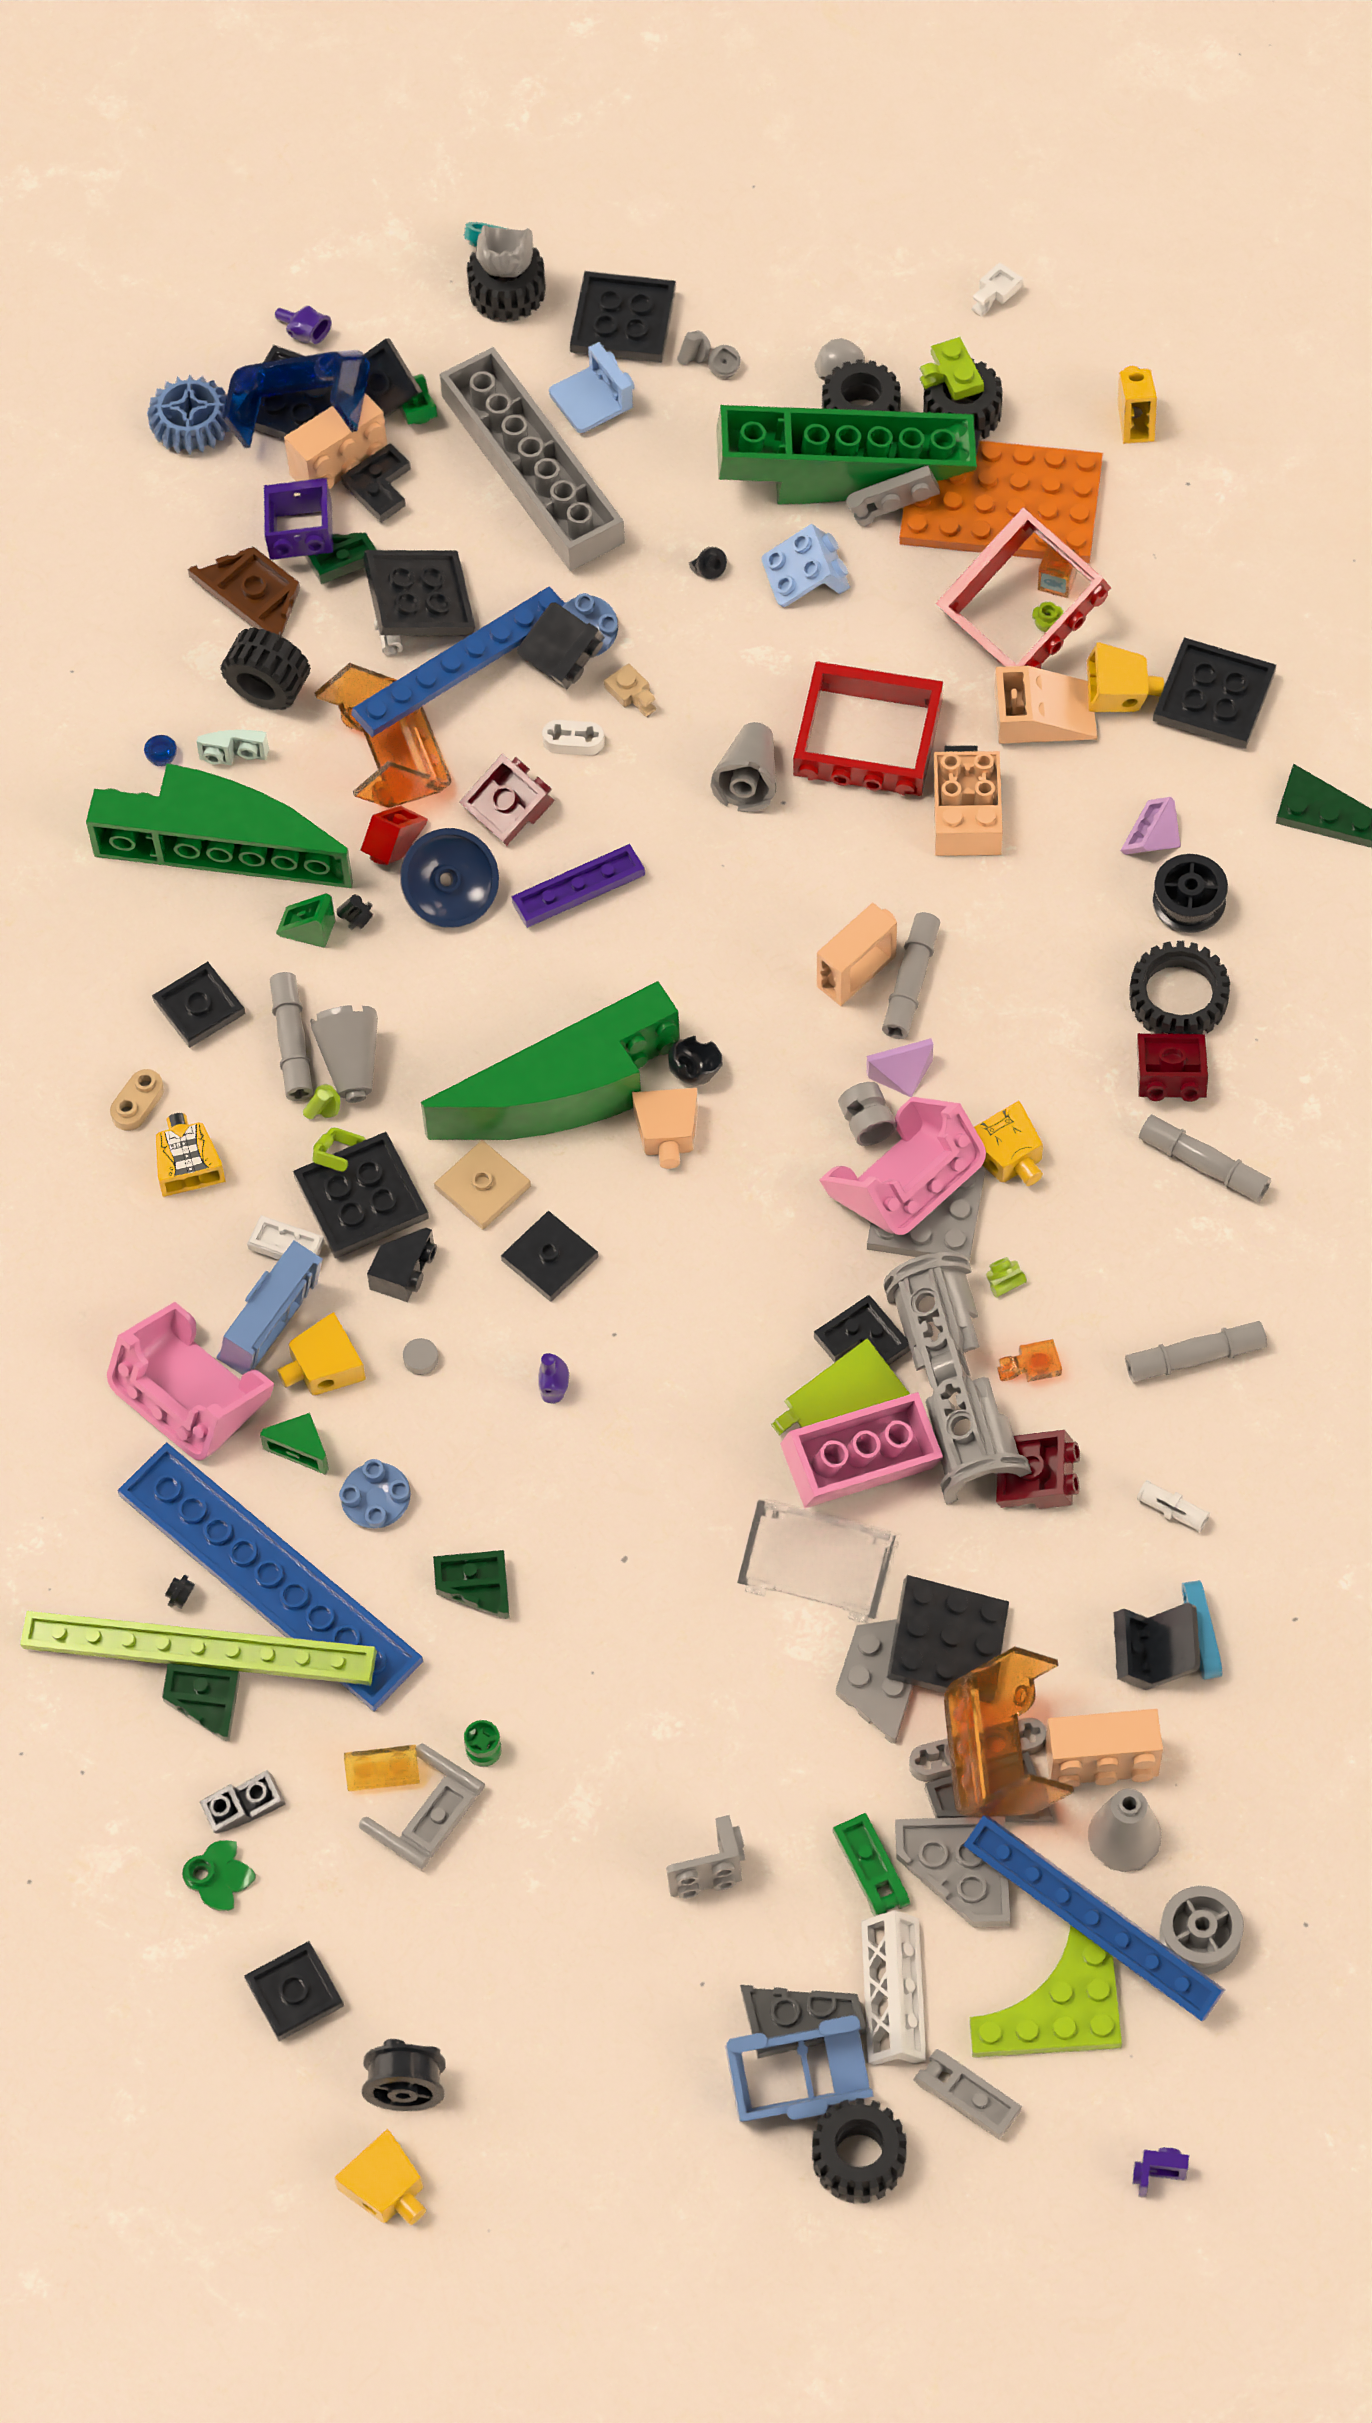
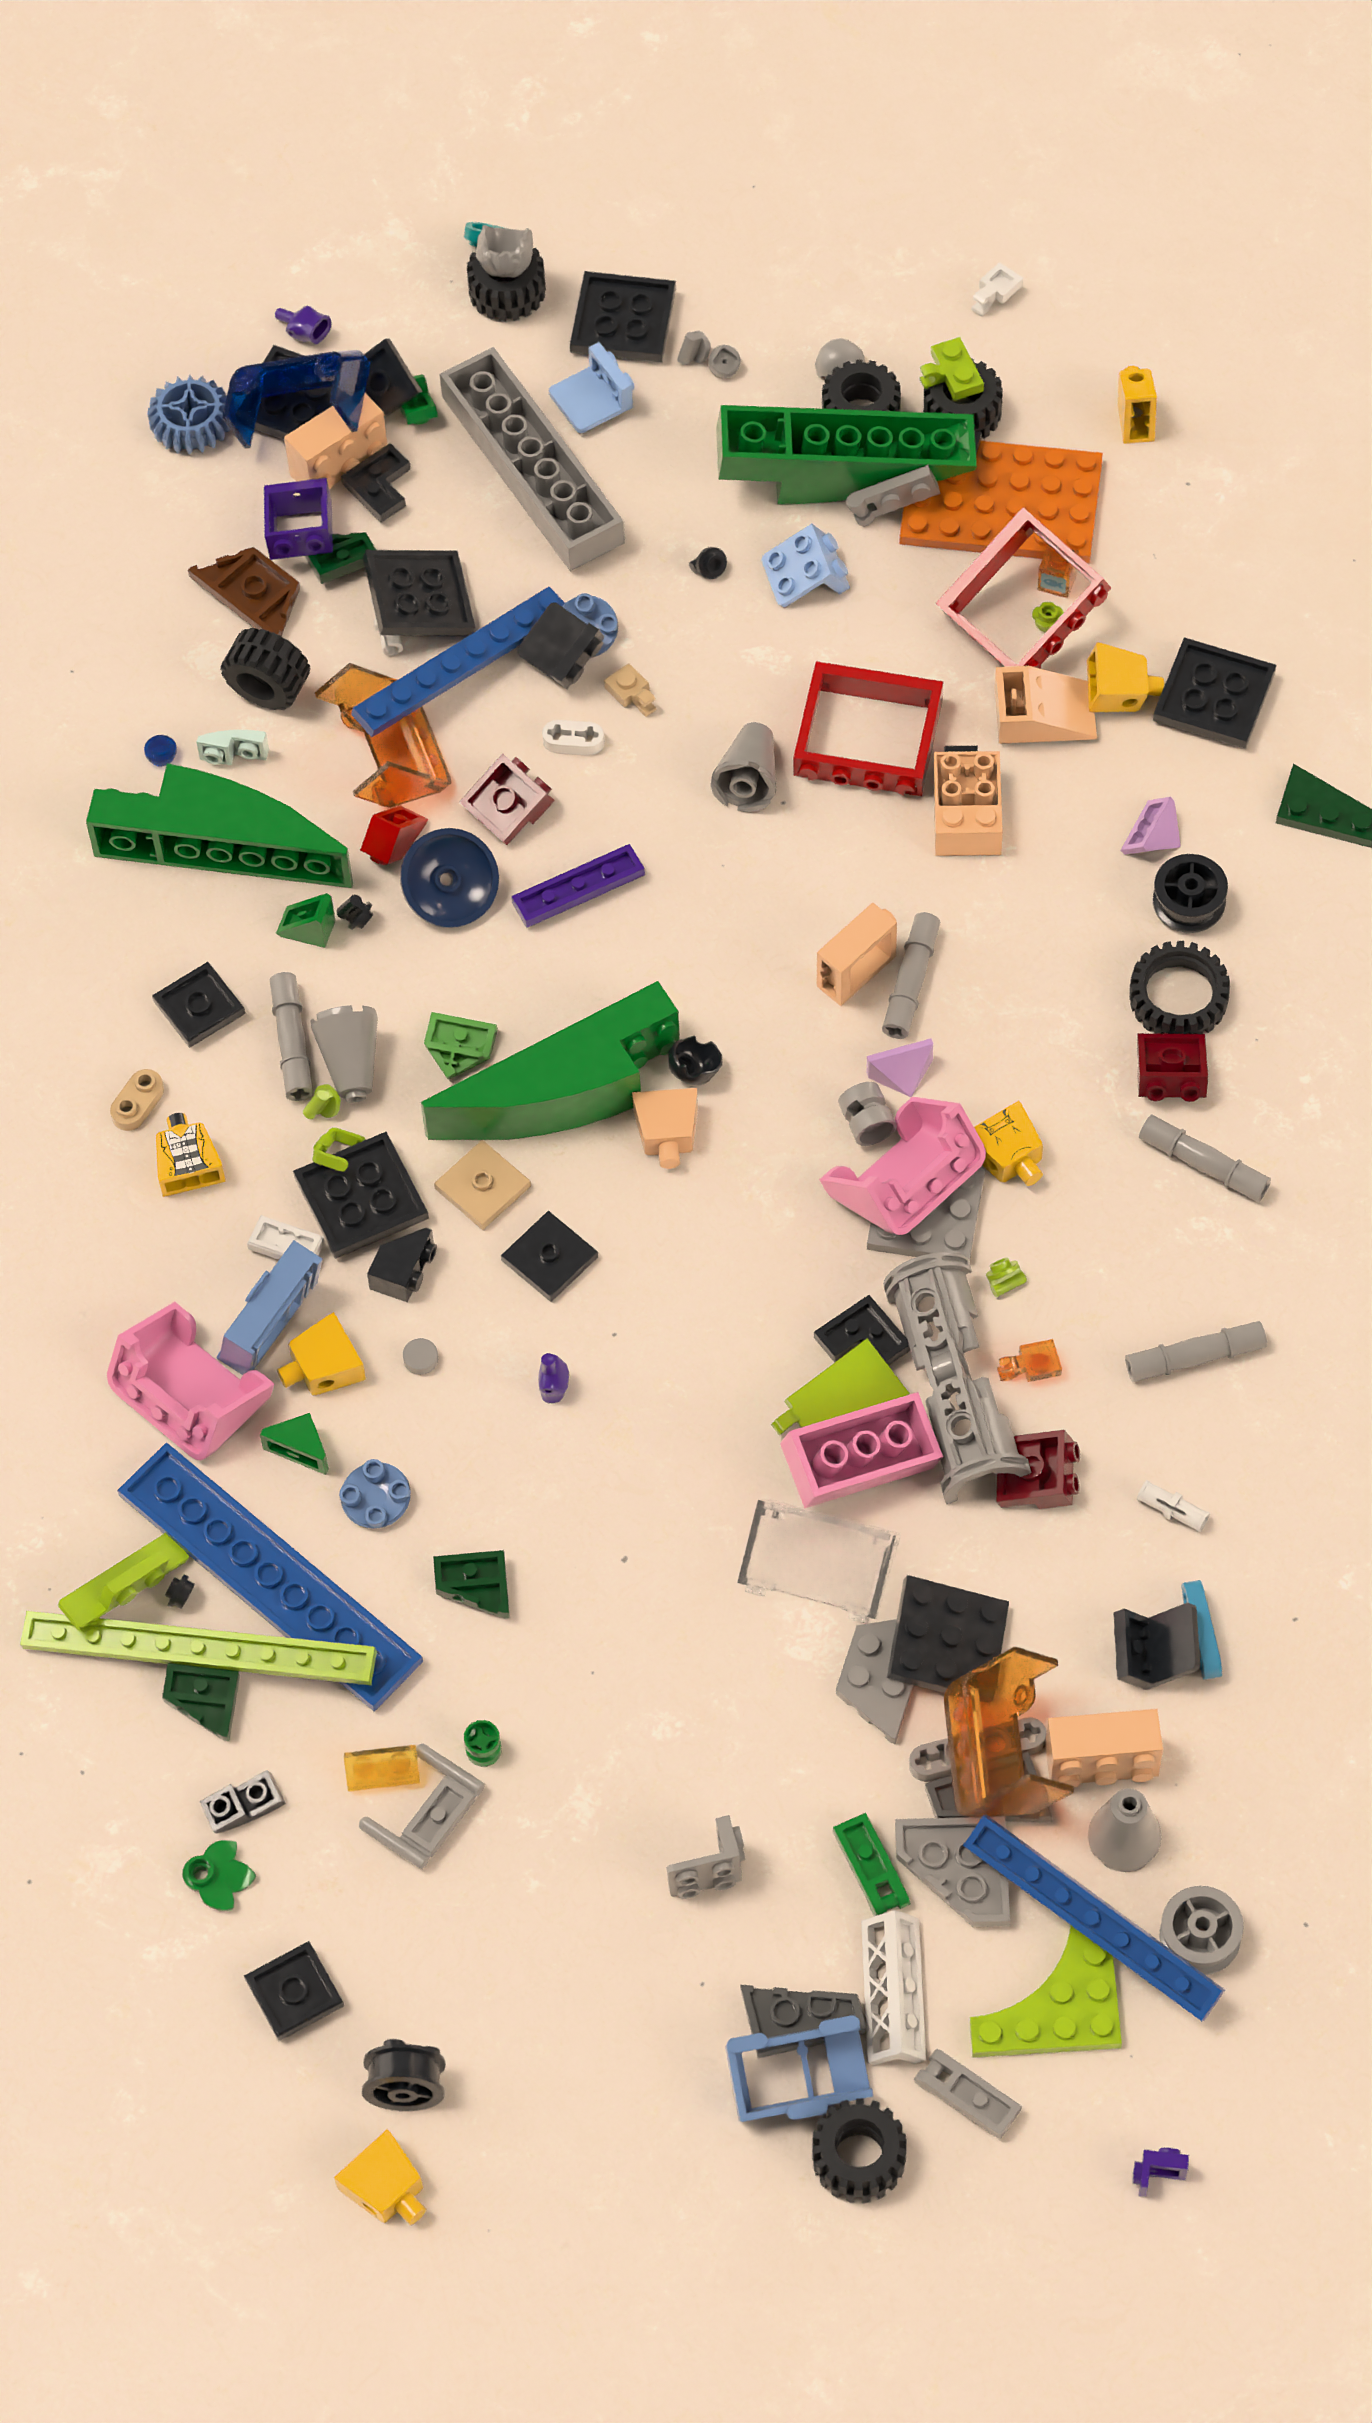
(123, 1581): none -> lime bracket
(458, 1042): none -> bright green slope

